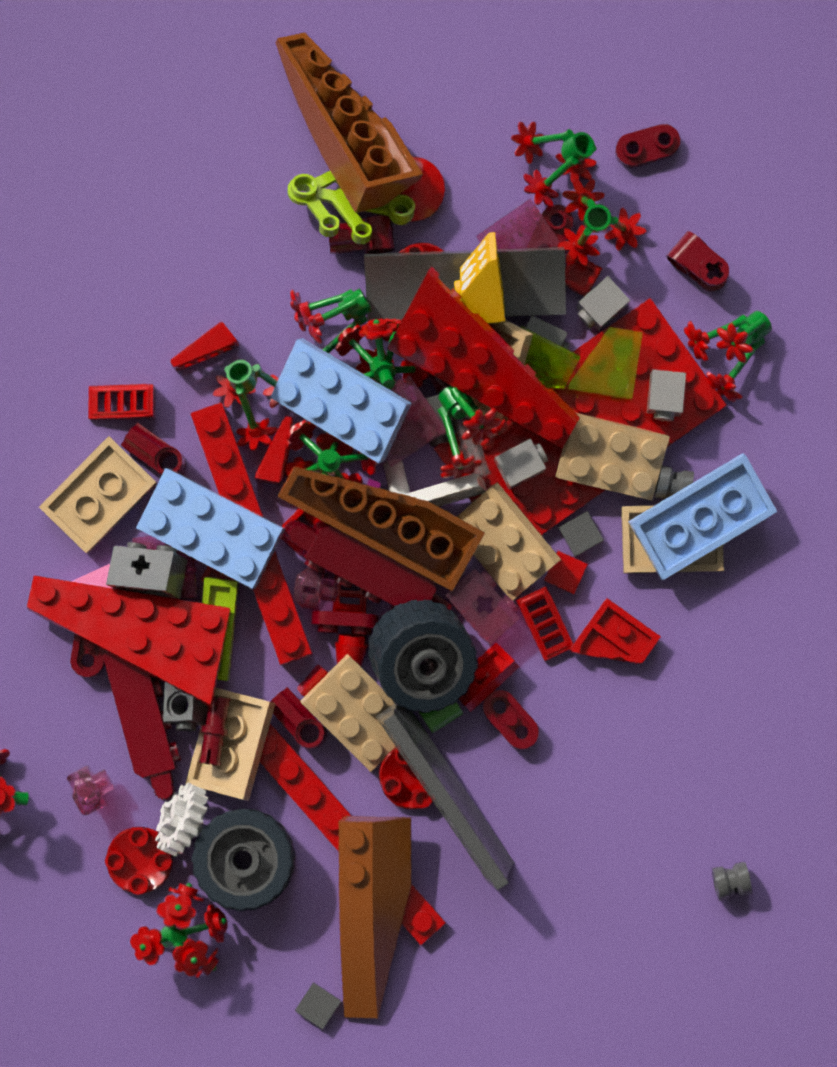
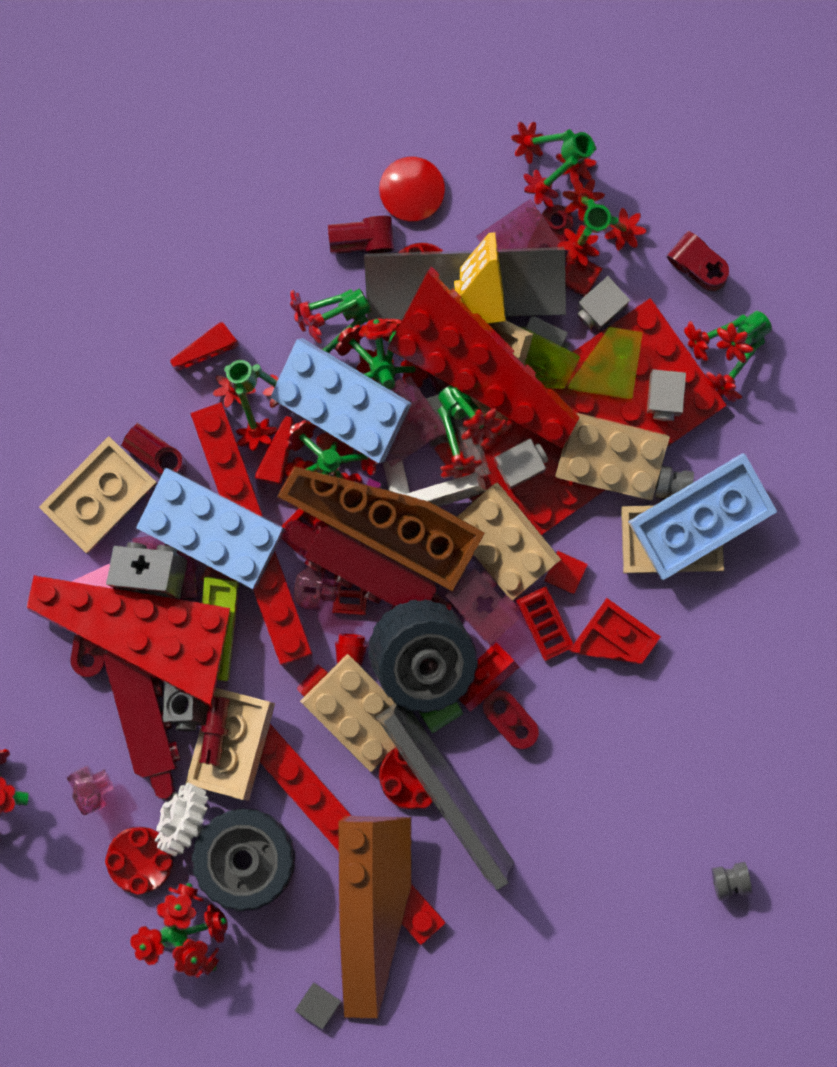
(147, 413): red slope -> none
(296, 717): dark red piece -> none
(317, 193): lime plant -> none
(330, 621): dark red plate -> none
(352, 138): dark orange wedge -> none
(580, 534): dark grey tile -> none
(648, 146): dark red plate -> none

